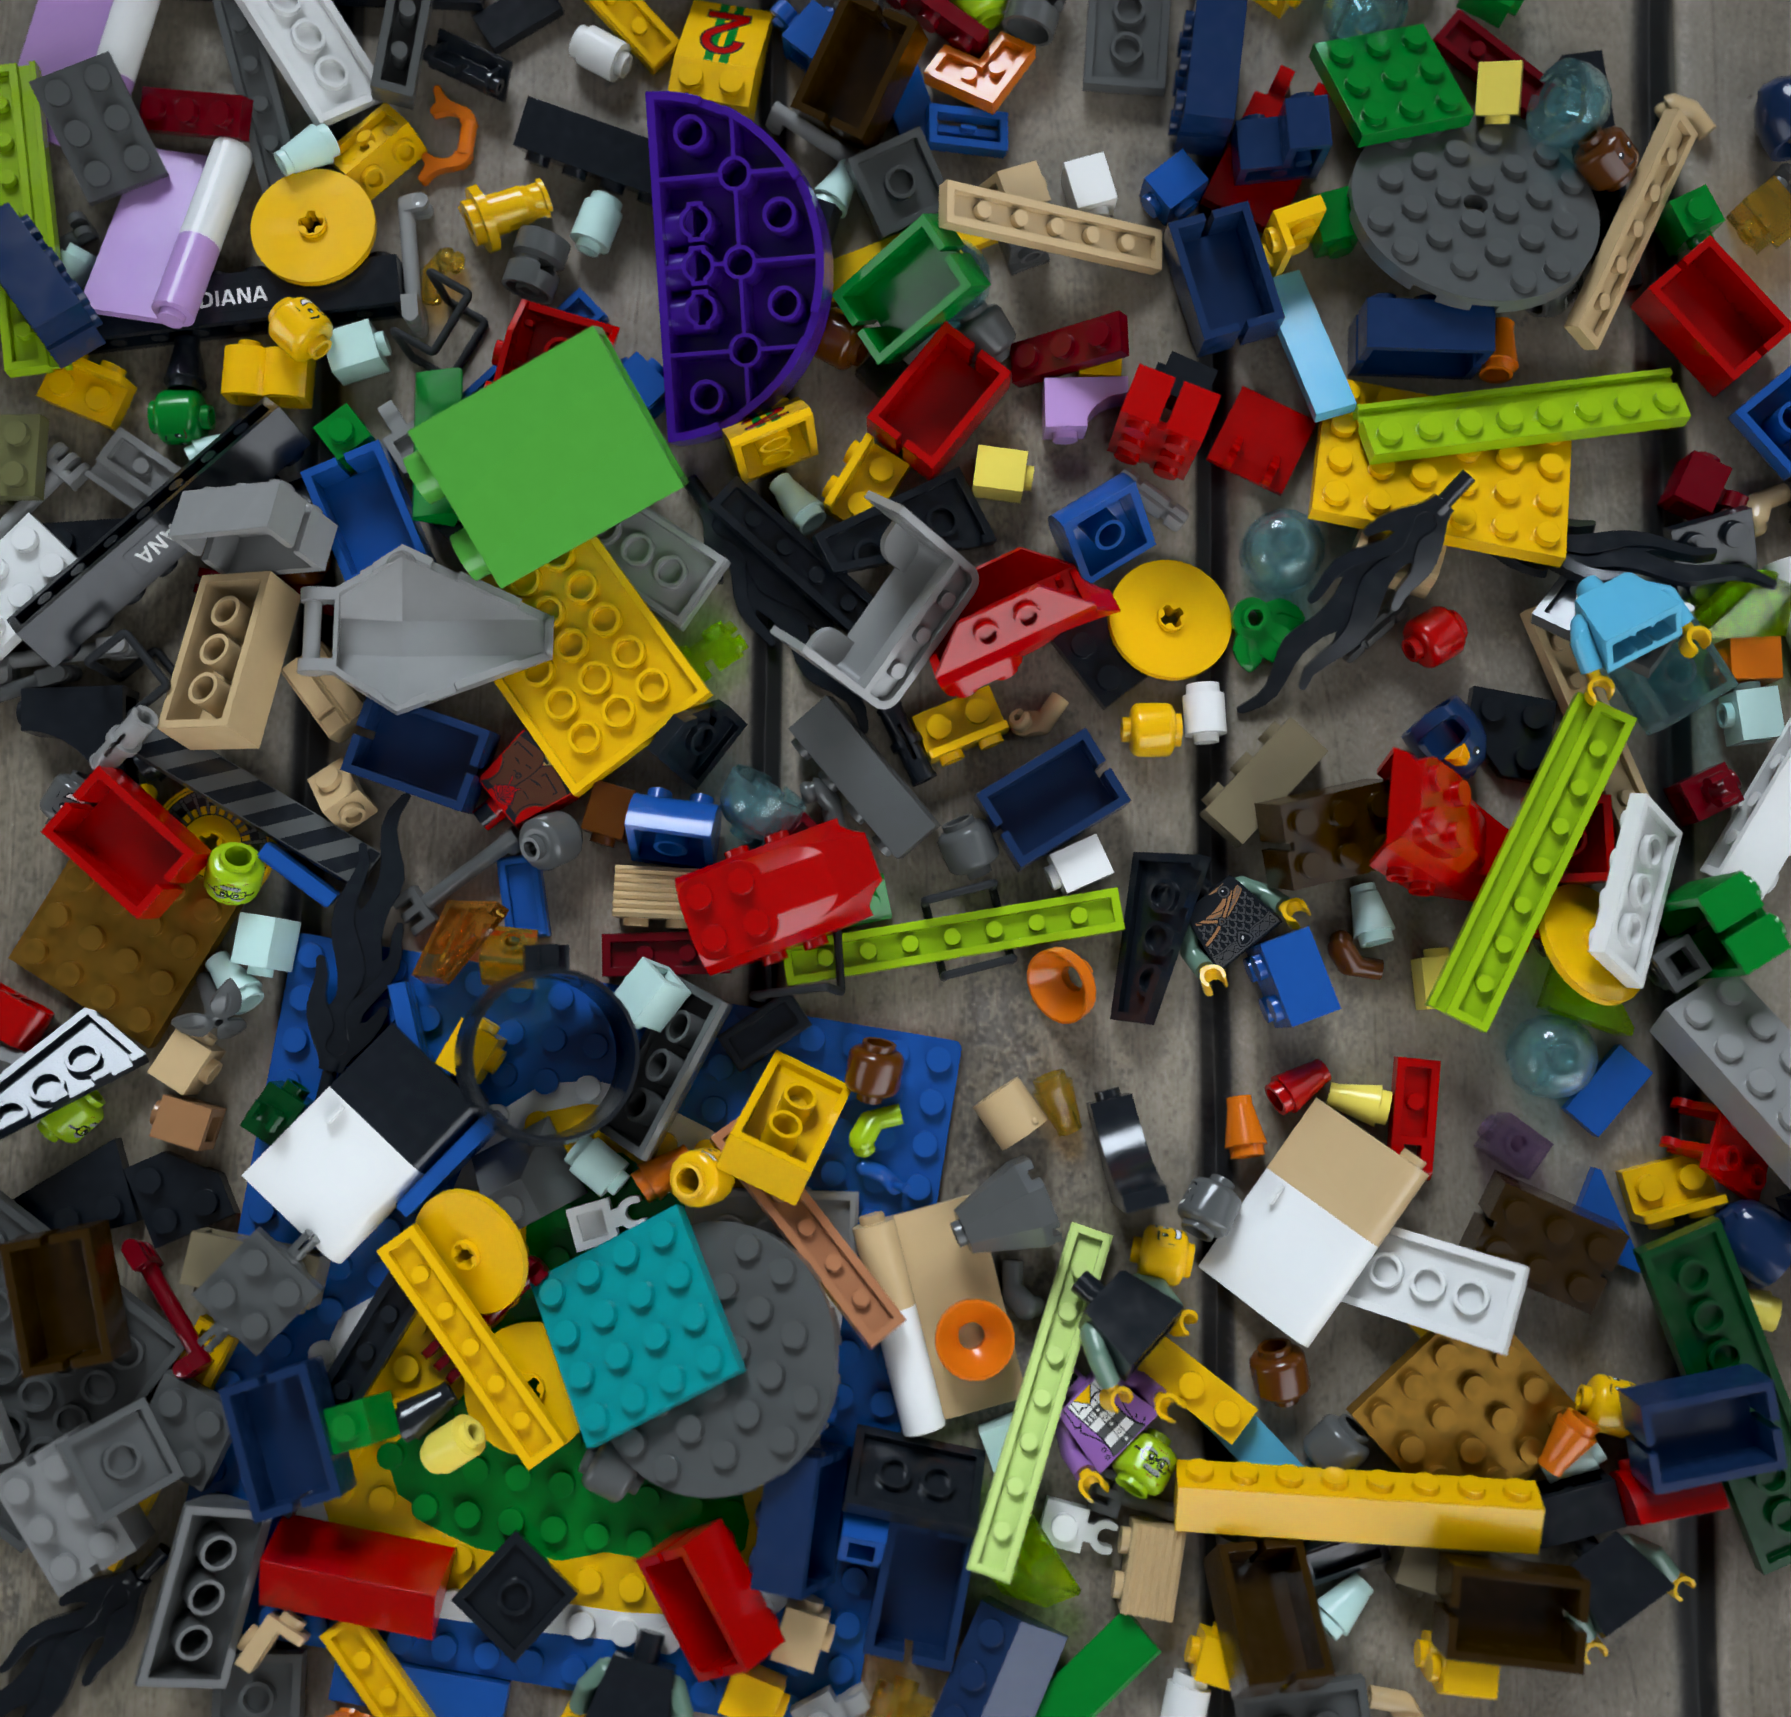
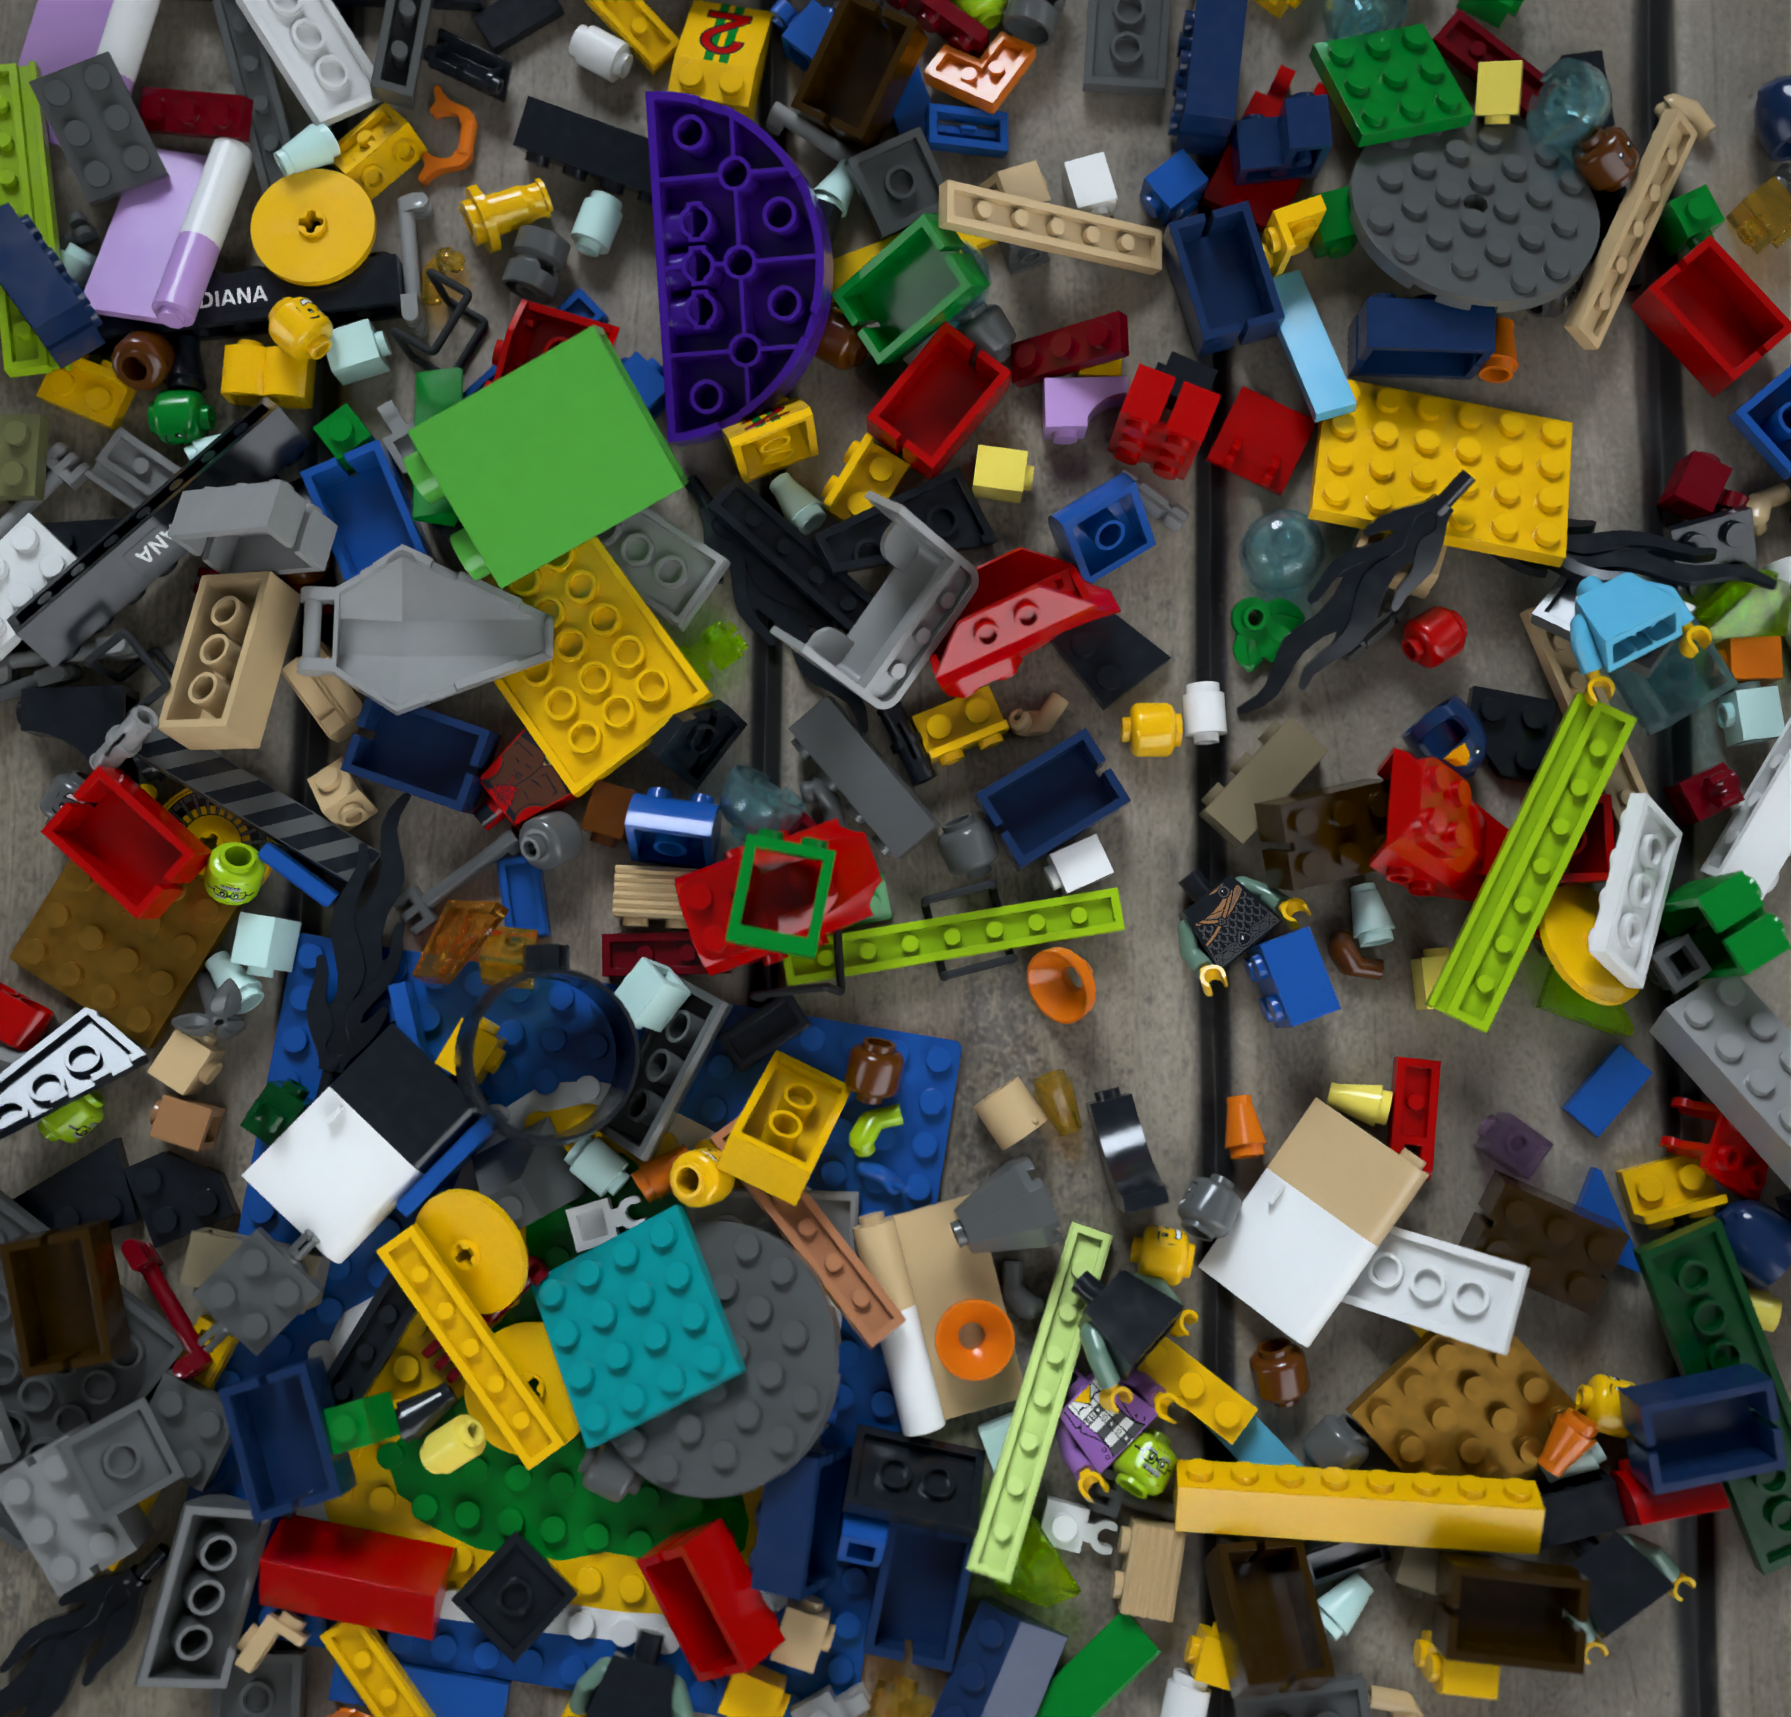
(142, 359): none -> reddish brown head
(769, 940): none -> green window
(1156, 919): black wing -> none
(1170, 649): yellow piece -> none
(1295, 1087): red cone -> none
(1520, 415): lime plate -> none
(1552, 1056): clear light blue cylinder -> none

